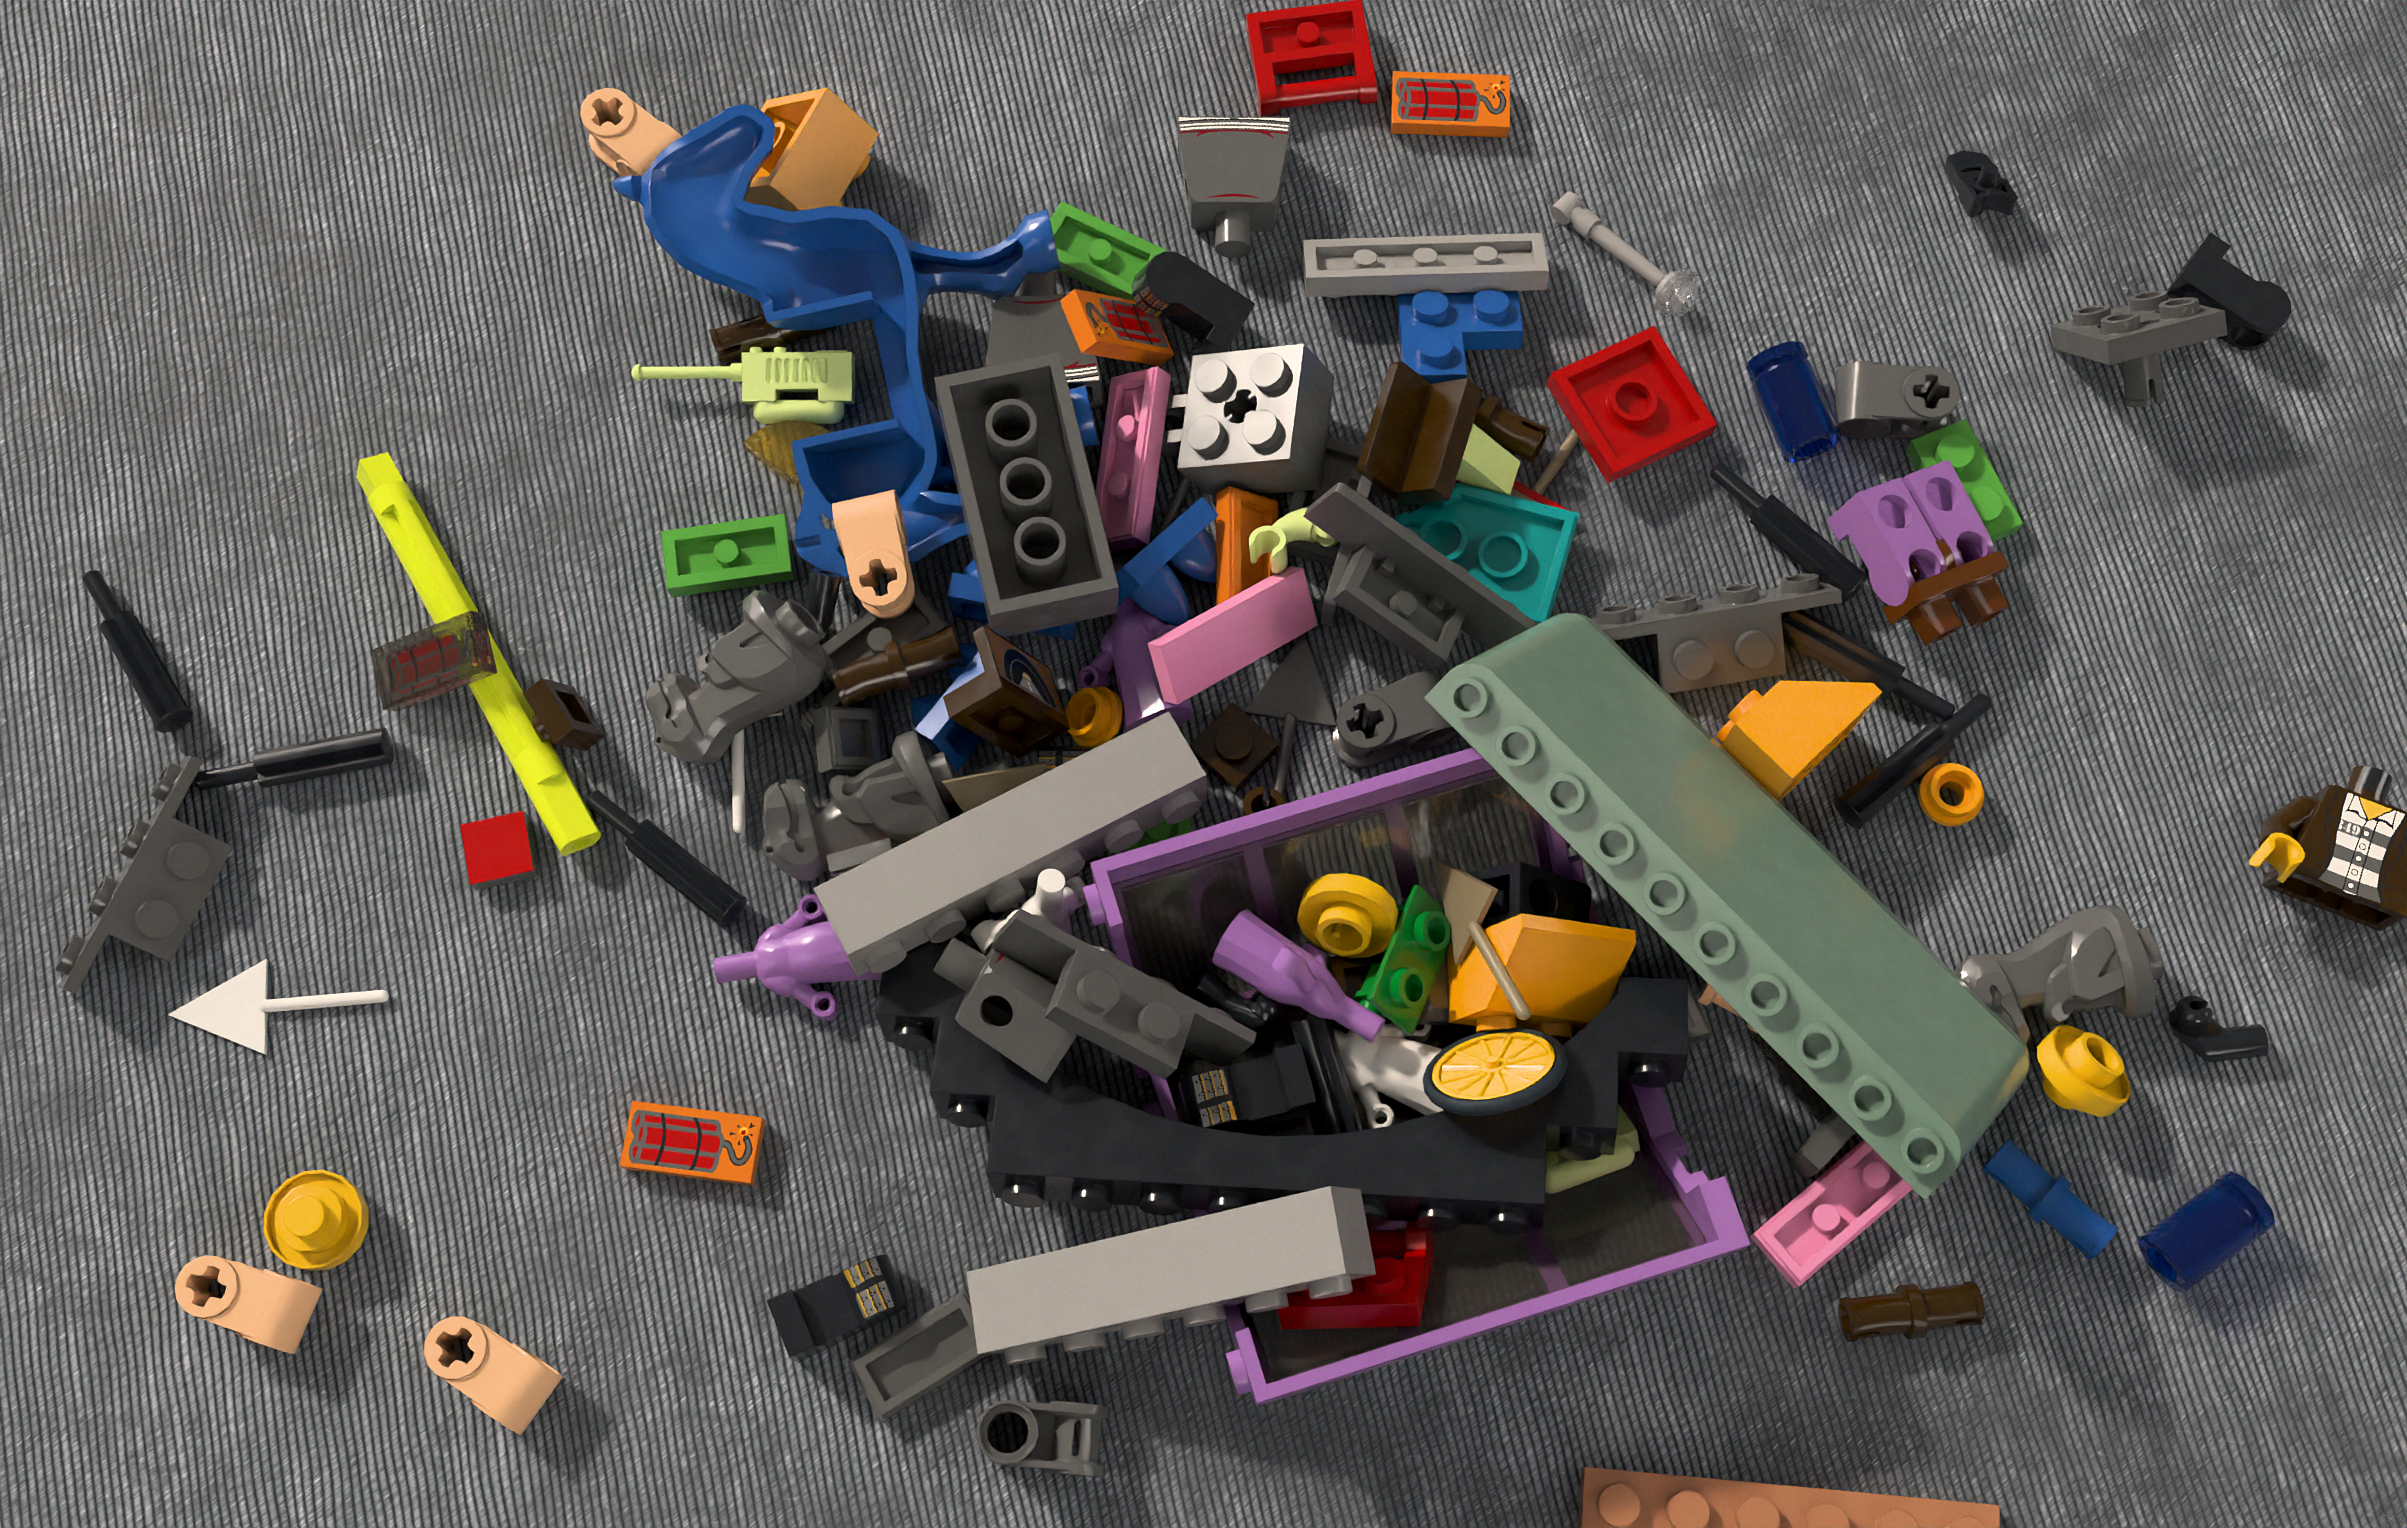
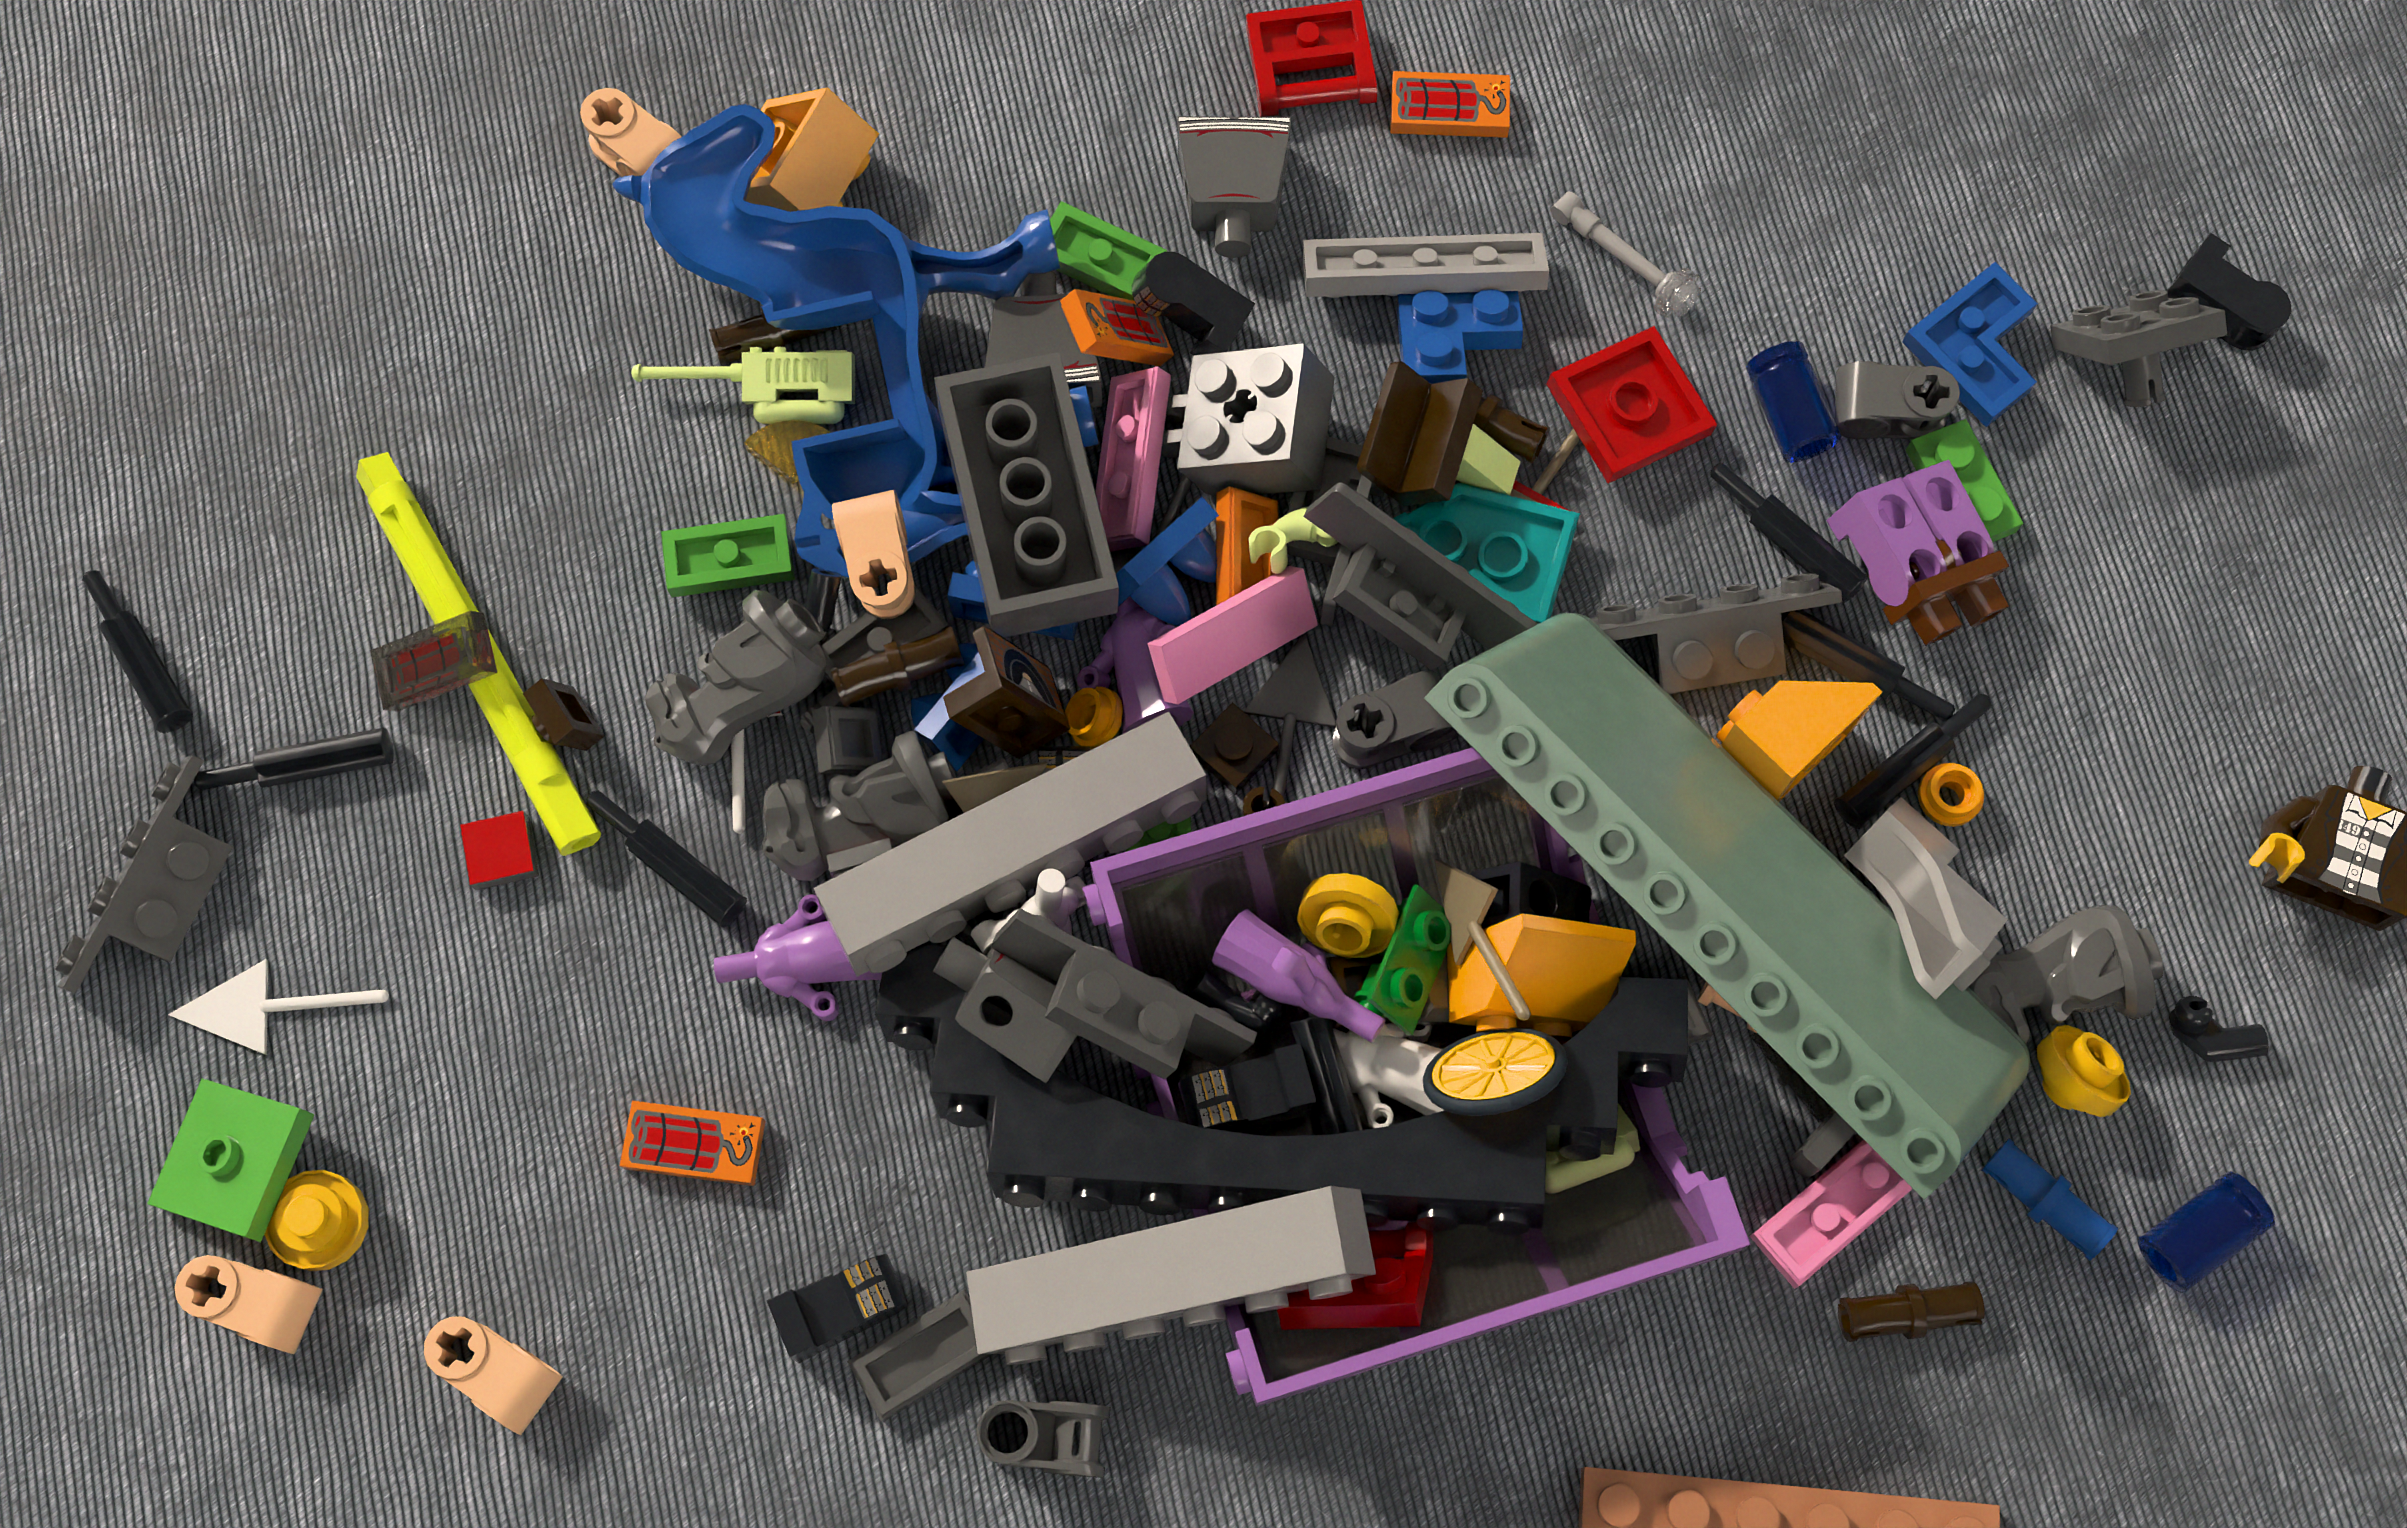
(231, 1159): none -> bright green plate
(1939, 915): none -> light grey arch
(1964, 339): none -> blue plate
(1979, 183): black piece -> none

